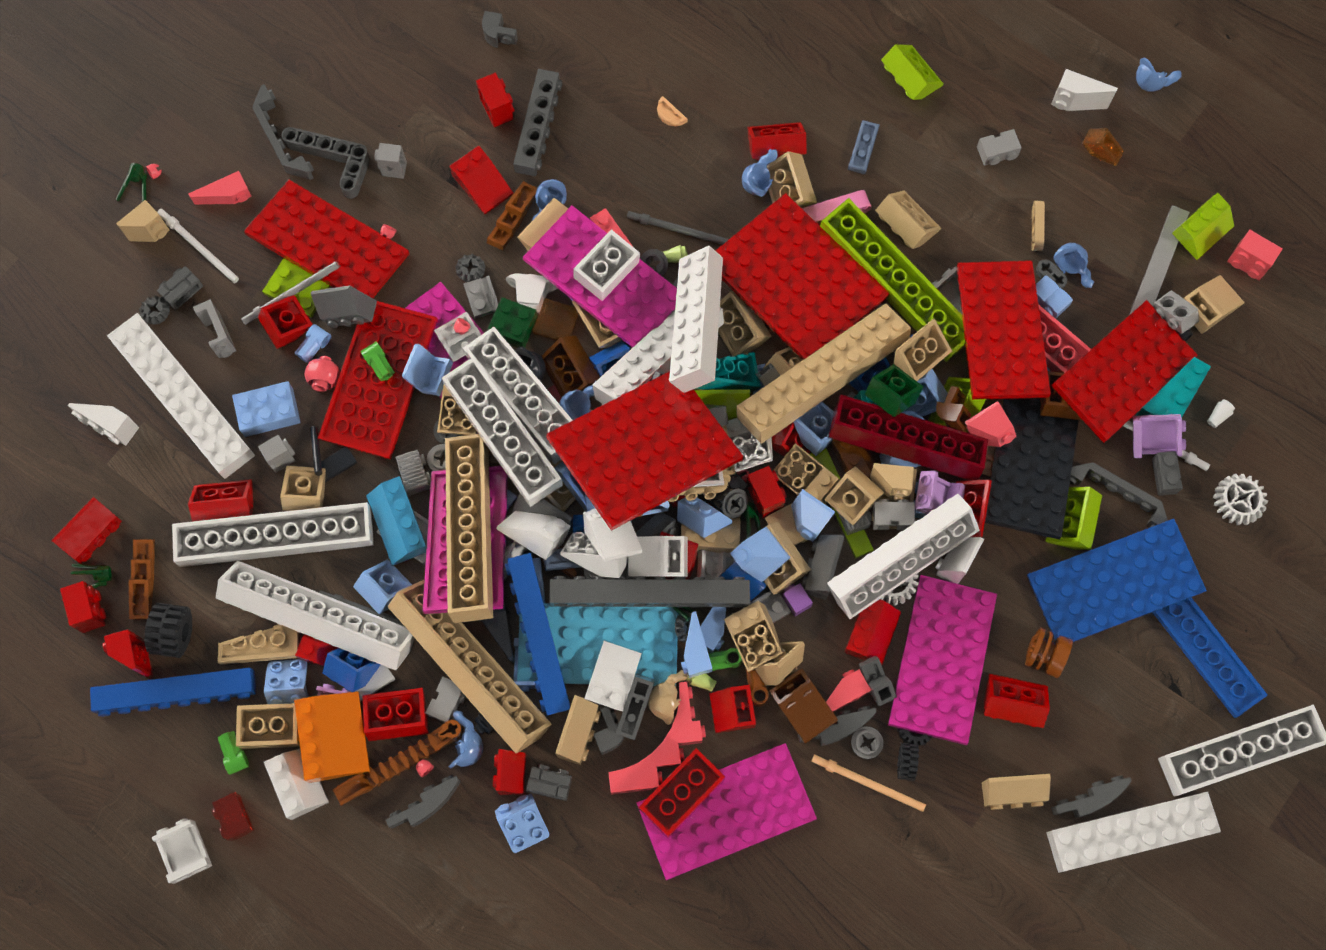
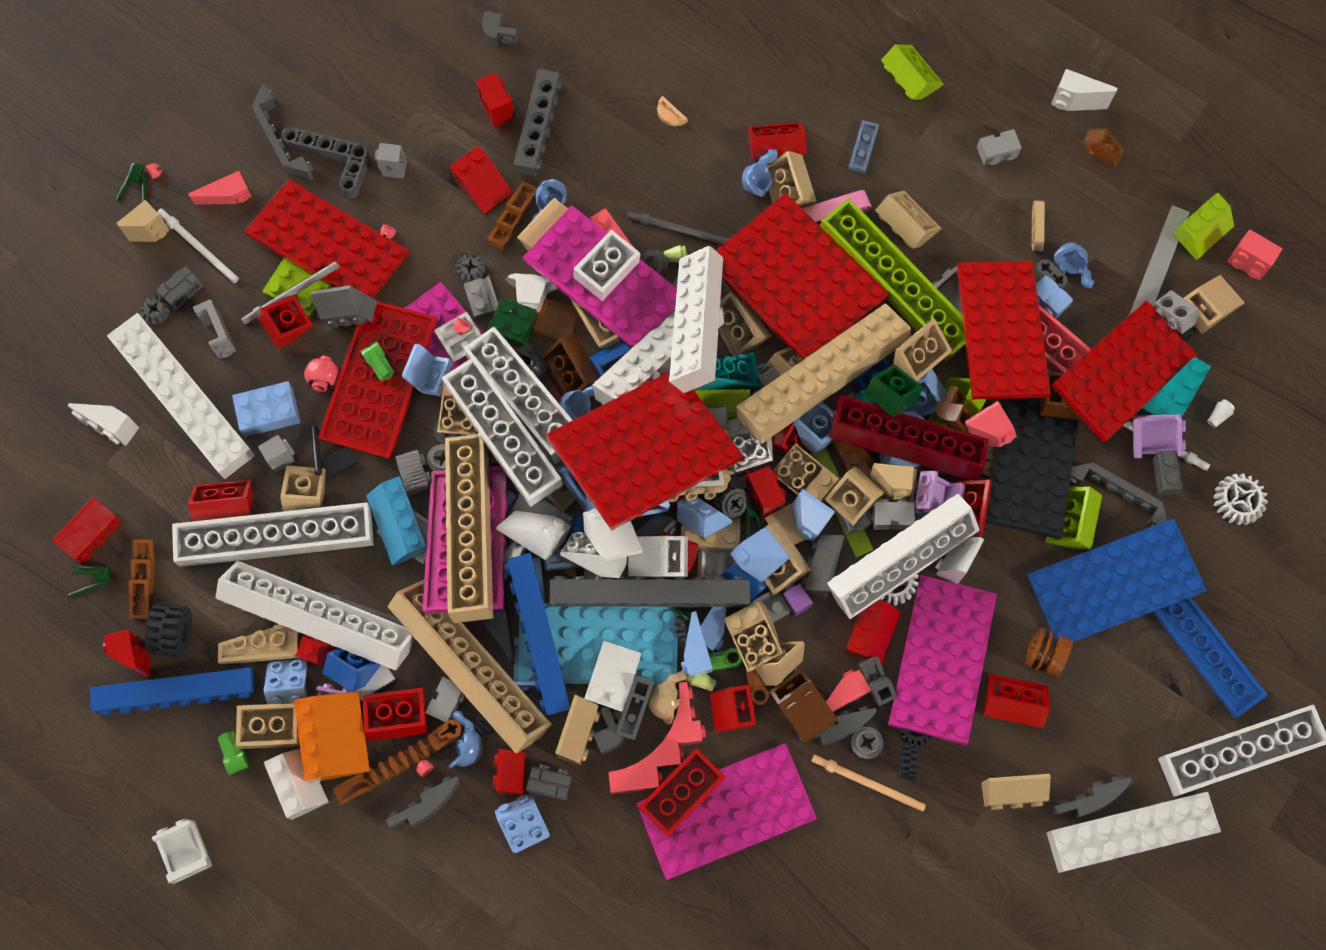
(83, 606): red brick -> none
(232, 817): clear red brick -> none
(315, 339): light blue piece -> none
(380, 585): light blue slope -> none
(1151, 80): medium blue piece -> none

